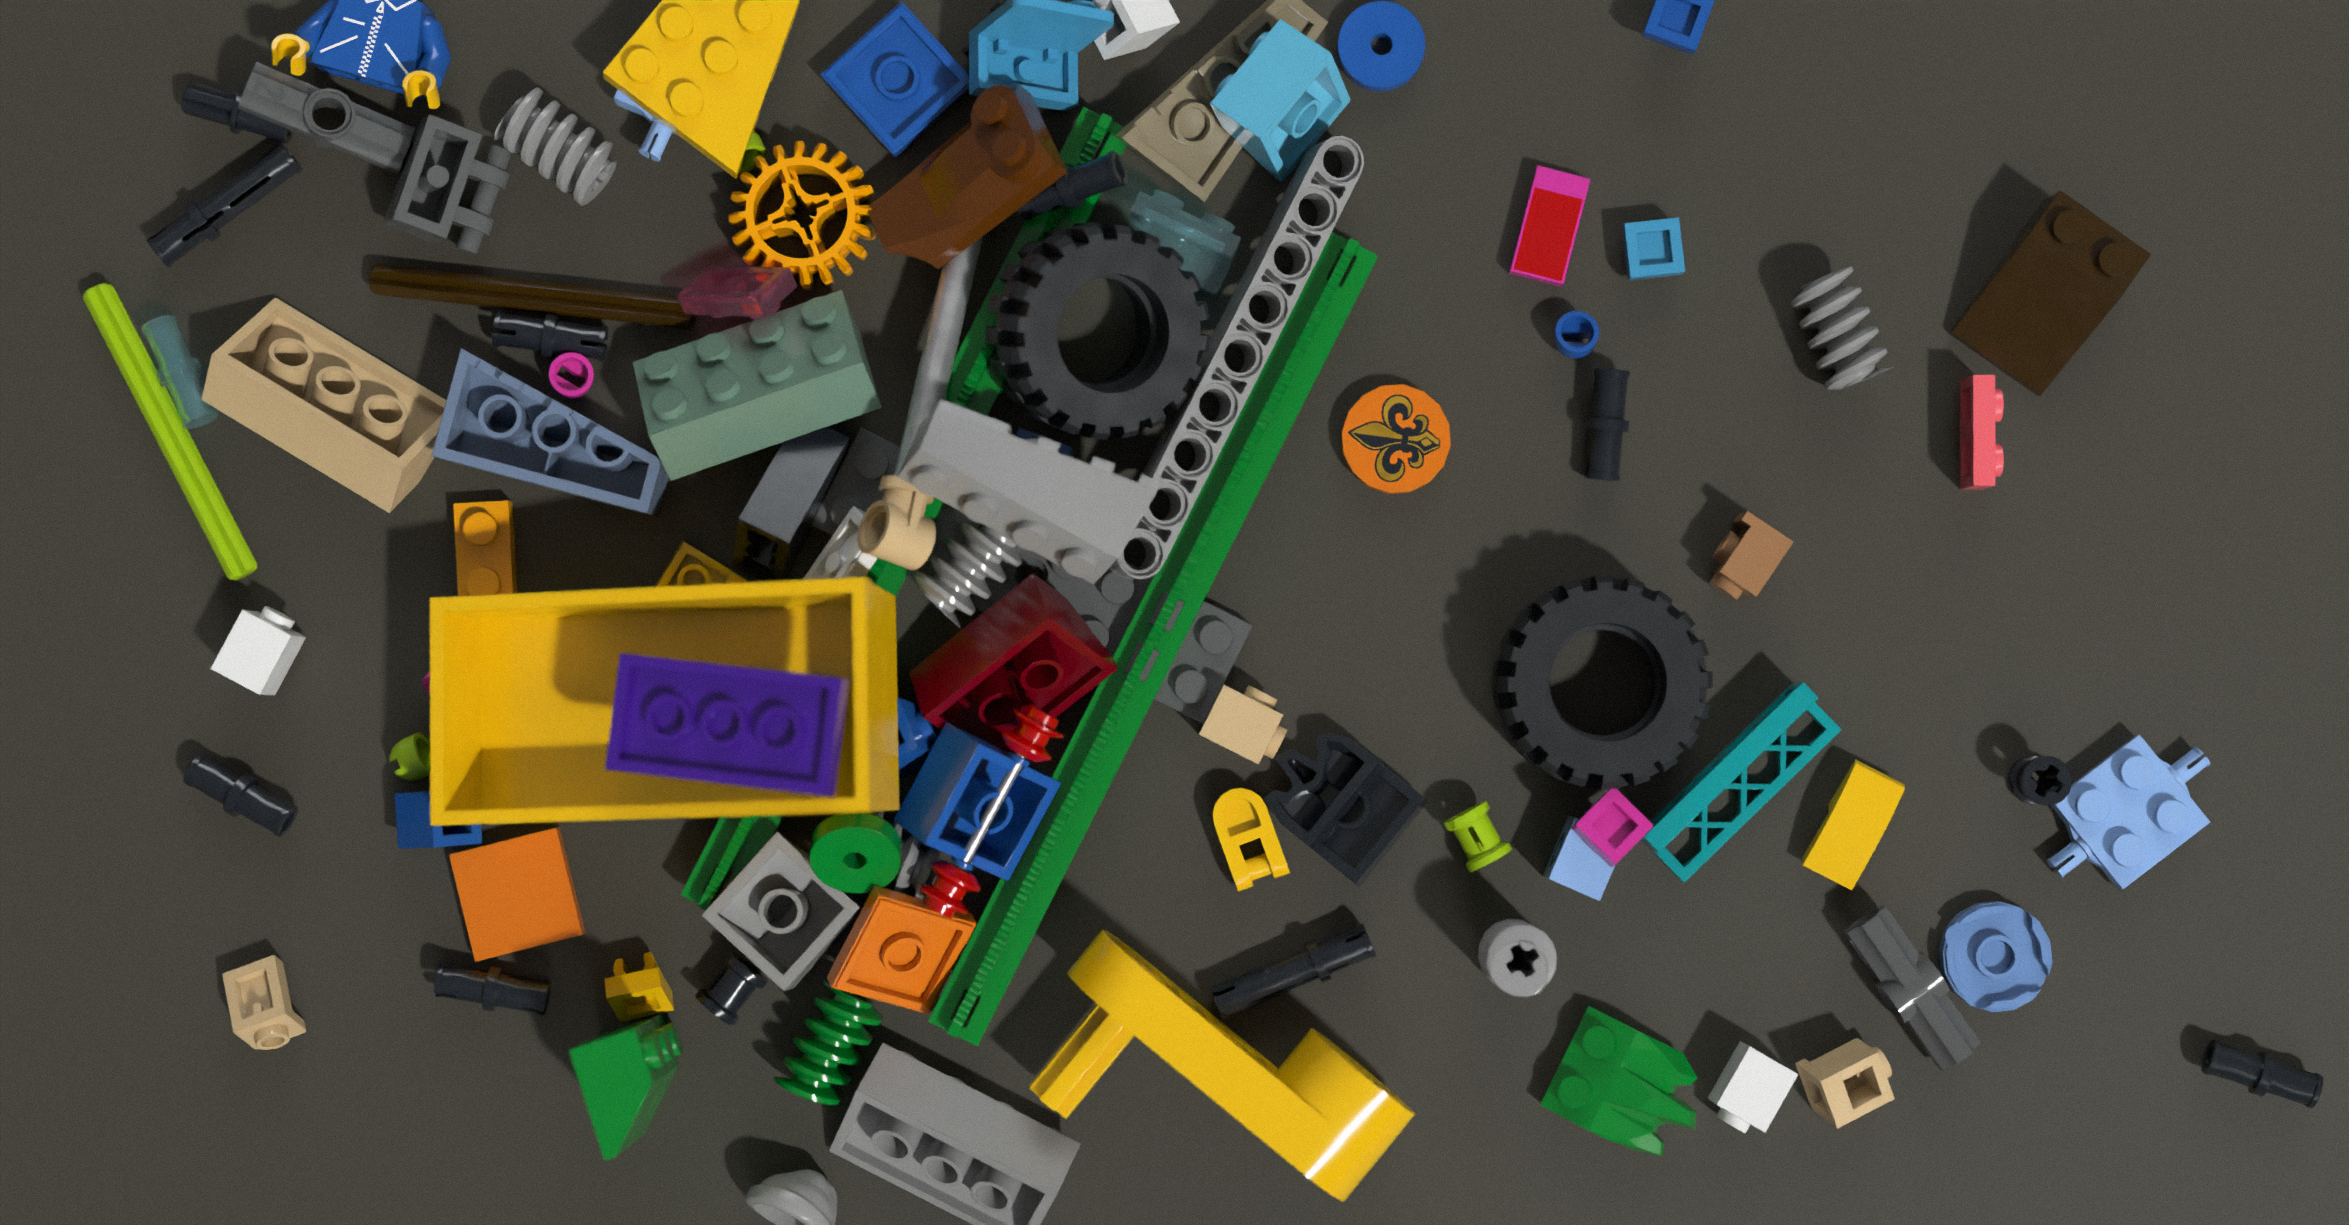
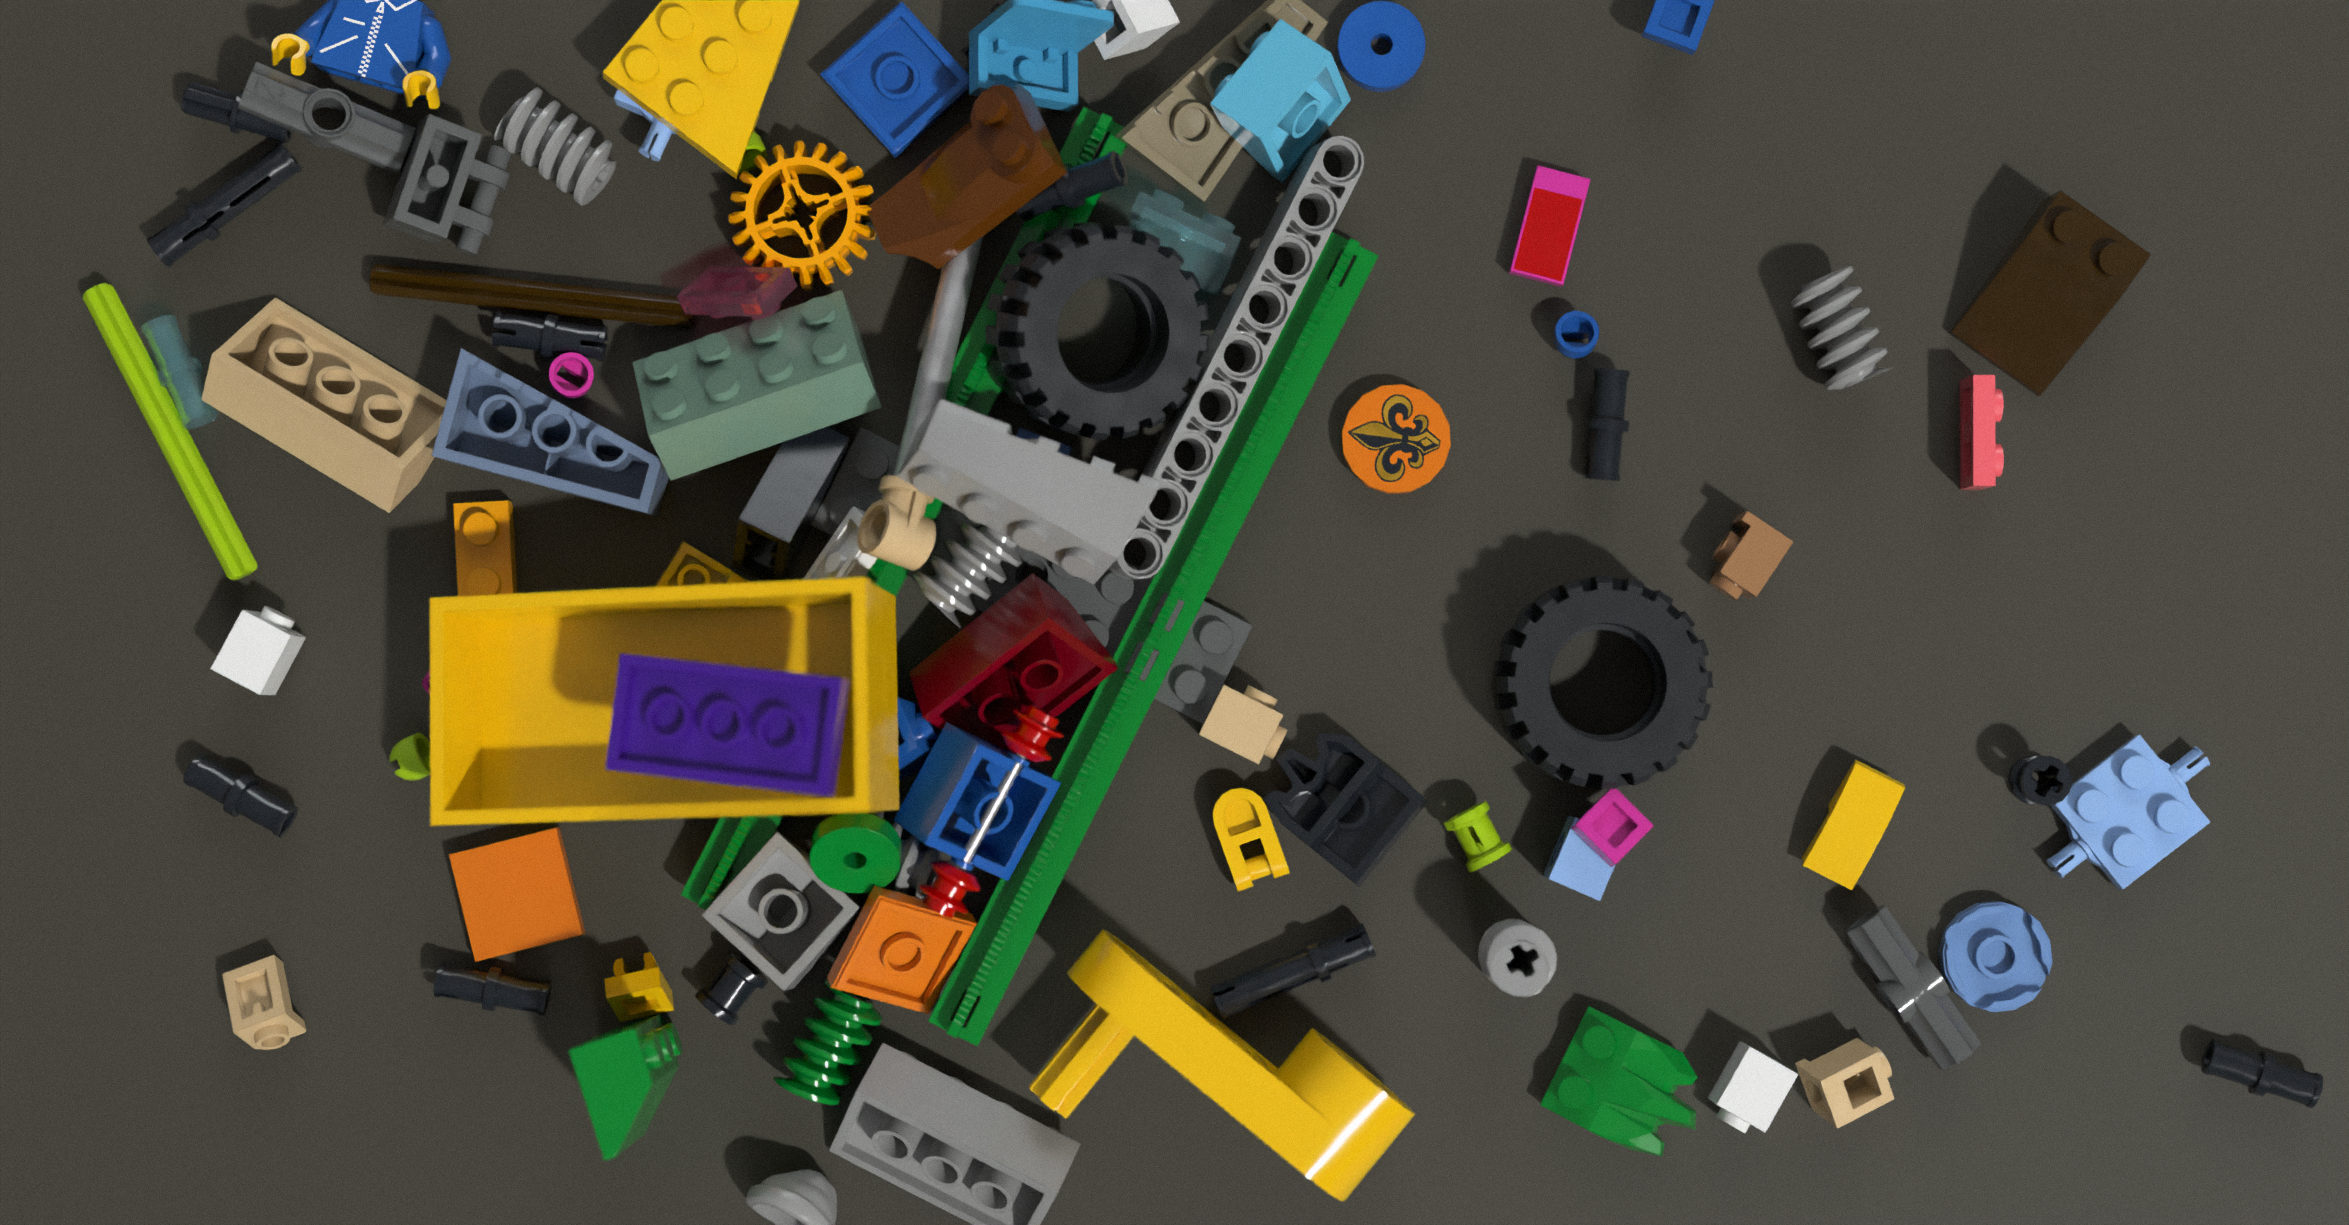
(415, 827): blue brick -> none
(1653, 249): dark azure plate -> none
(1733, 763): teal fence -> none

